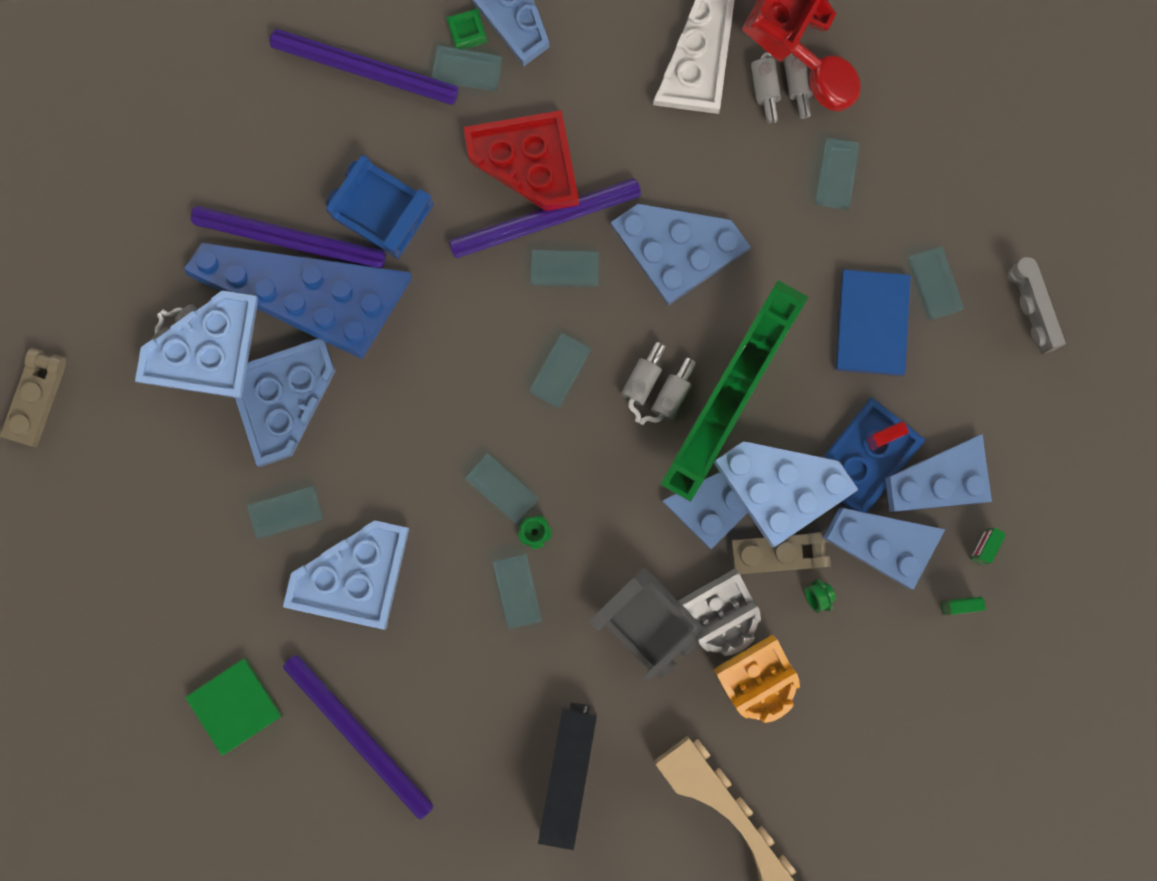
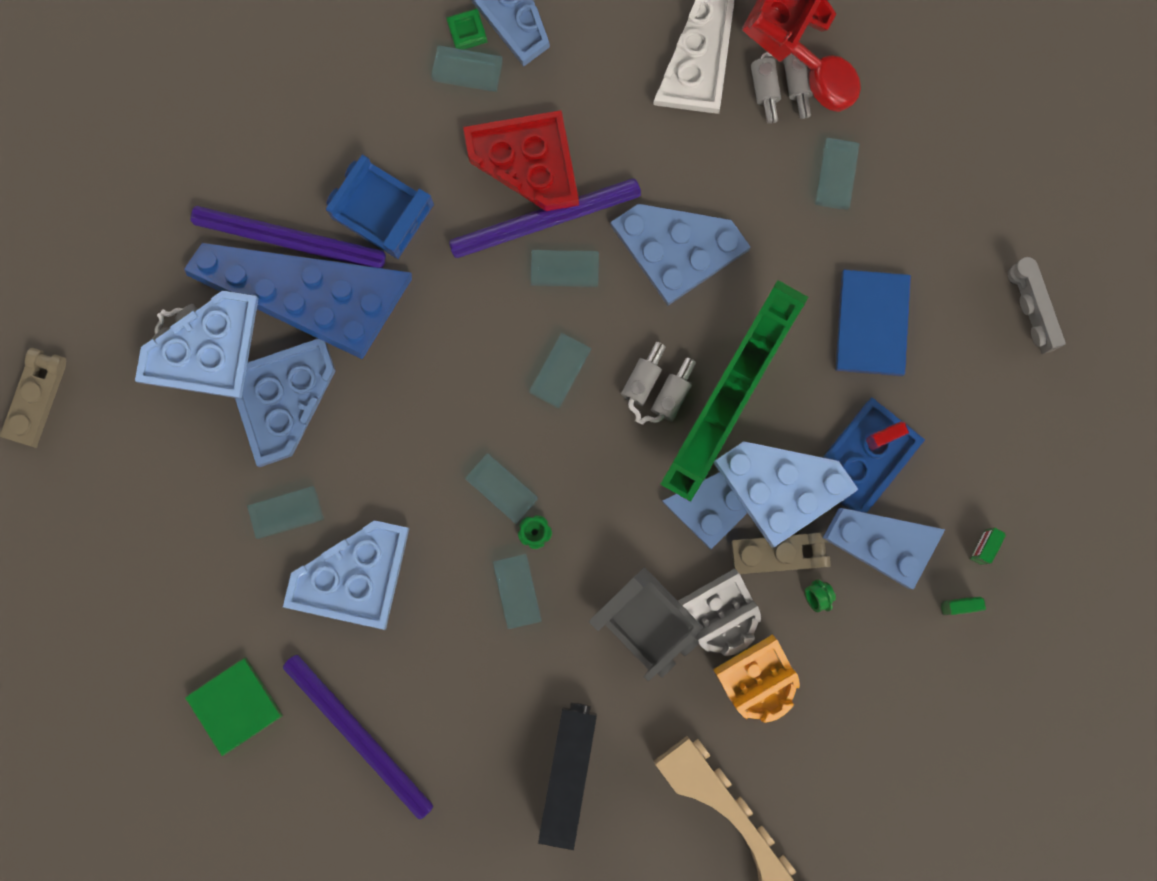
(364, 66): dark purple axle -> none
(935, 283): clear light blue tile -> none
(944, 480): medium blue wing -> none

